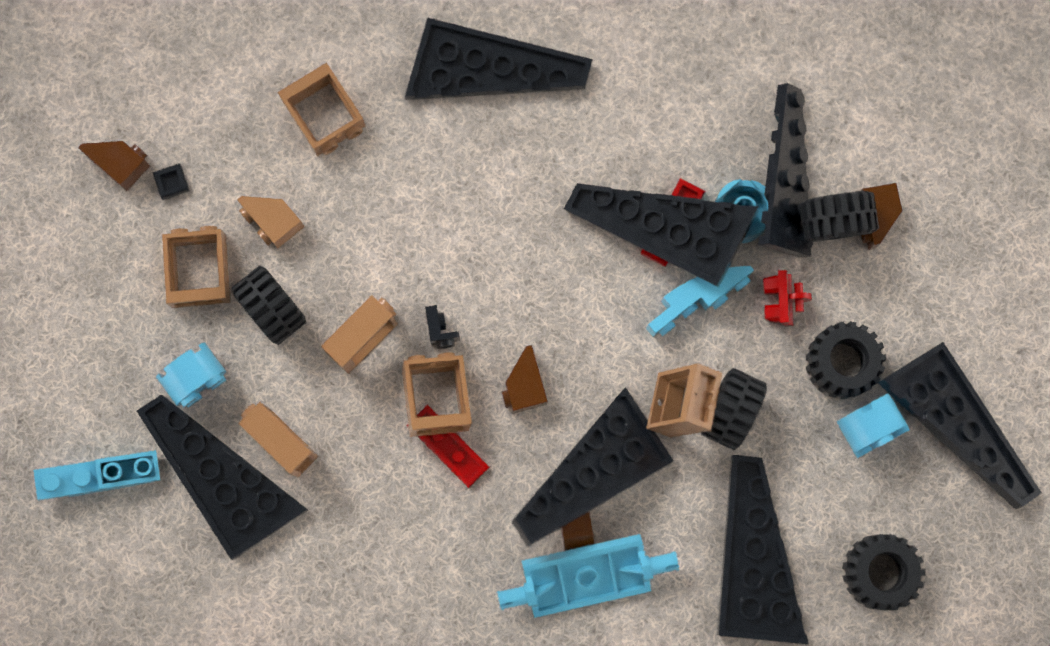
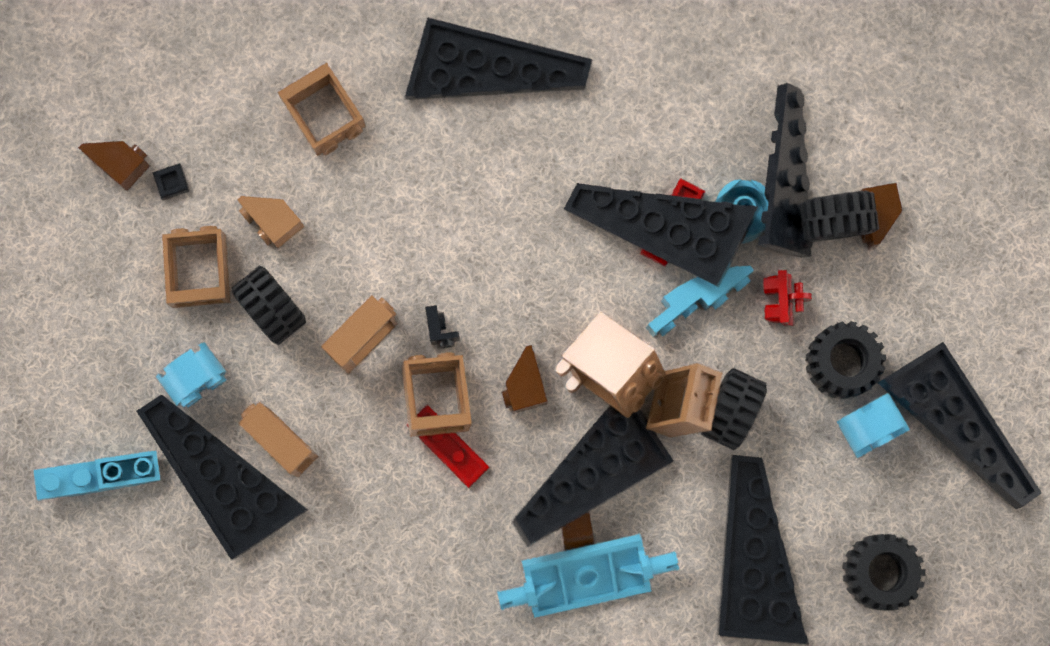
(612, 365): none -> container

